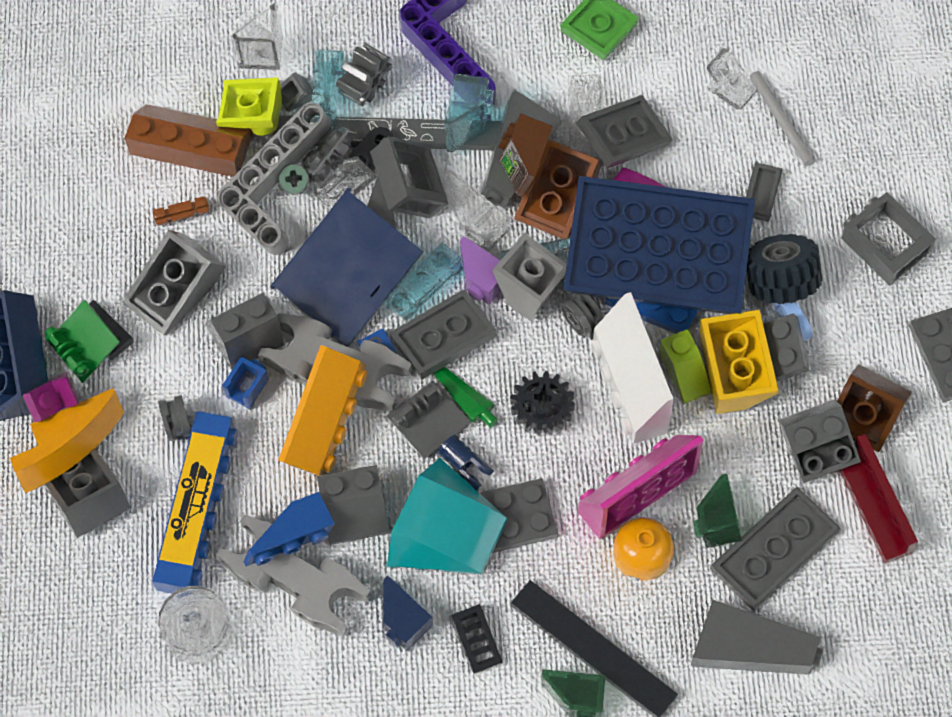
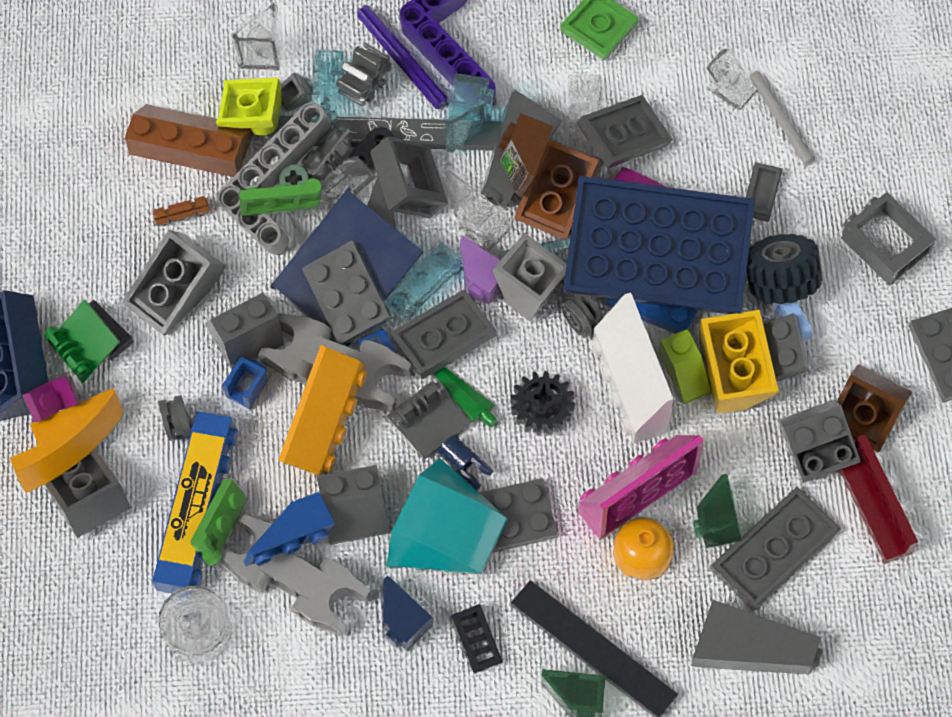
(219, 521): none -> bright green plate
(280, 198): none -> bright green plate
(347, 293): none -> dark grey plate
(402, 57): none -> dark purple axle

